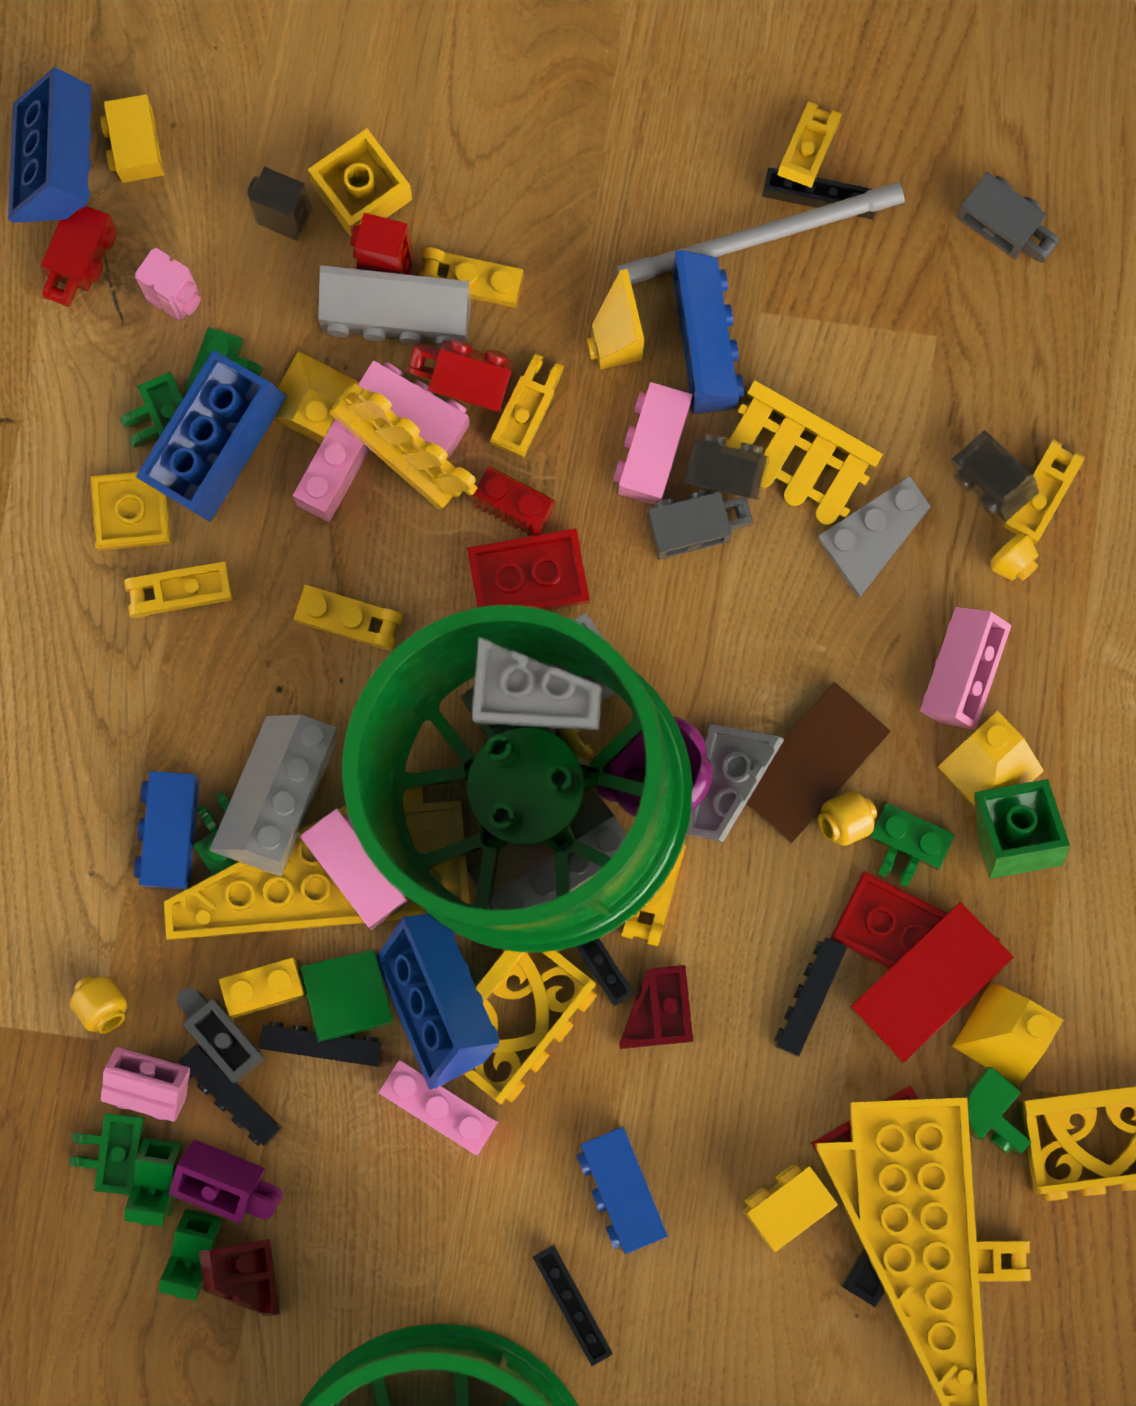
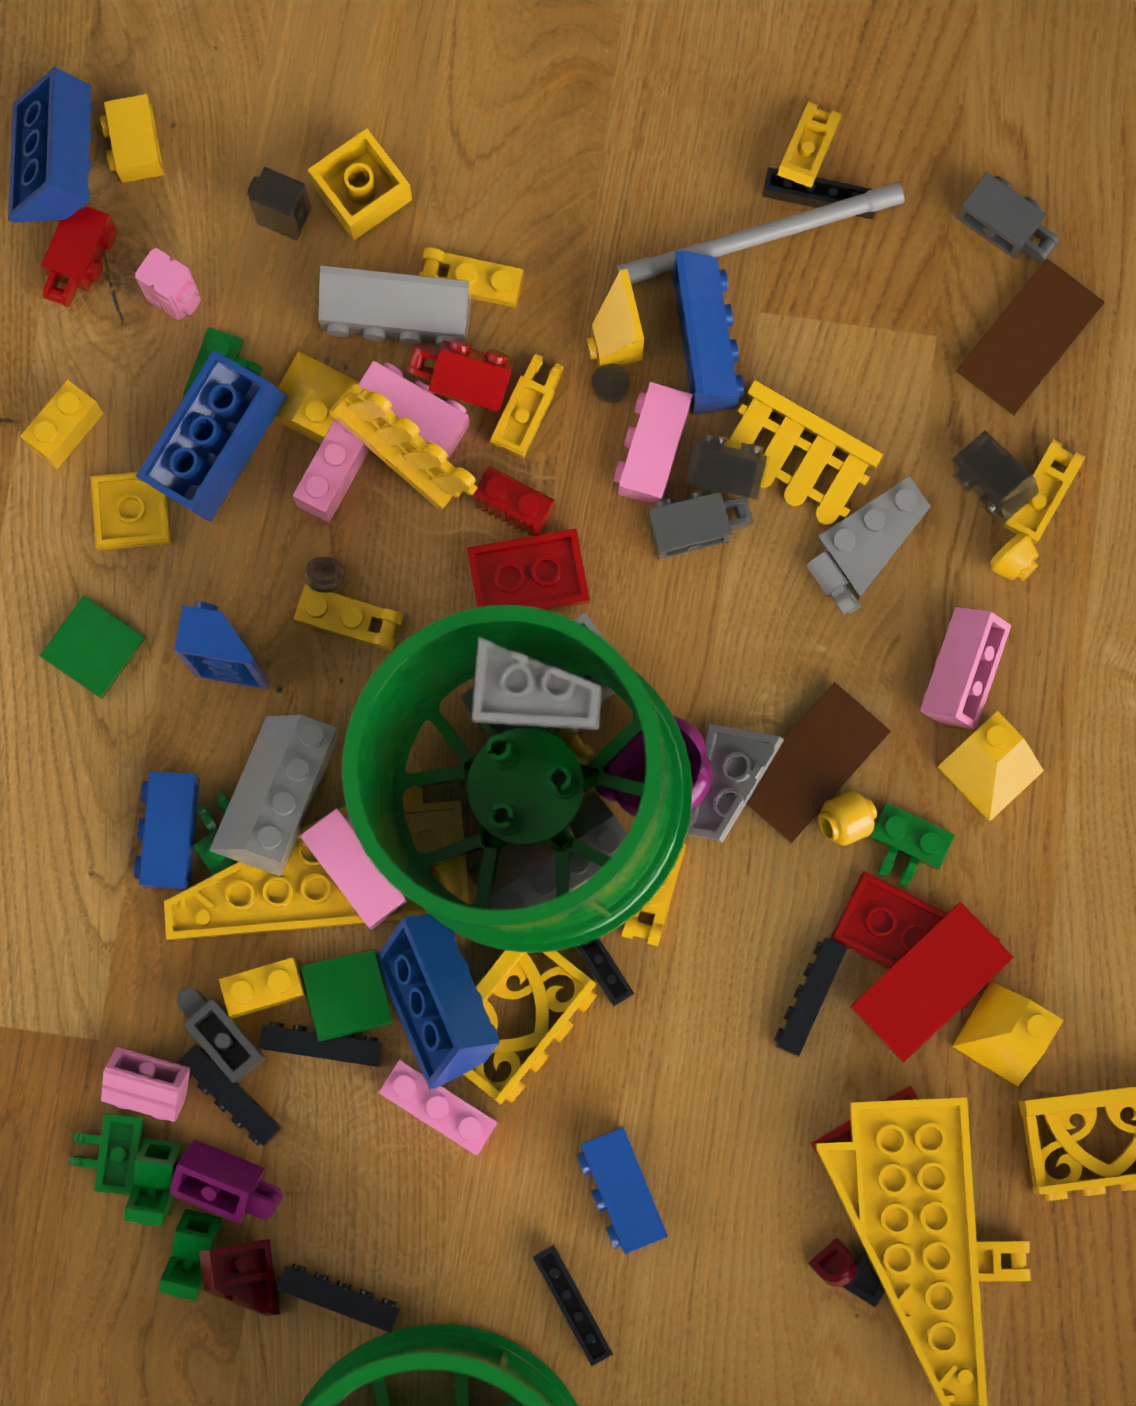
(62, 424): none -> yellow brick
(92, 647): none -> green tile
(98, 1004): yellow head -> none
(161, 401): green hinge -> none
(179, 589): yellow plate -> none
(214, 649): none -> blue slope
(324, 574): none -> clear smoke tile
(339, 1297): none -> black piece
(382, 245): red brick -> none
(610, 383): none -> clear smoke tile
(660, 1010): dark red wing -> none
(788, 1206): yellow brick -> none
(833, 582): none -> light grey bar
(834, 1264): none -> dark red tile
(987, 1101): green brick -> none
(1020, 829): green slope -> none
(1030, 336): none -> reddish brown tile

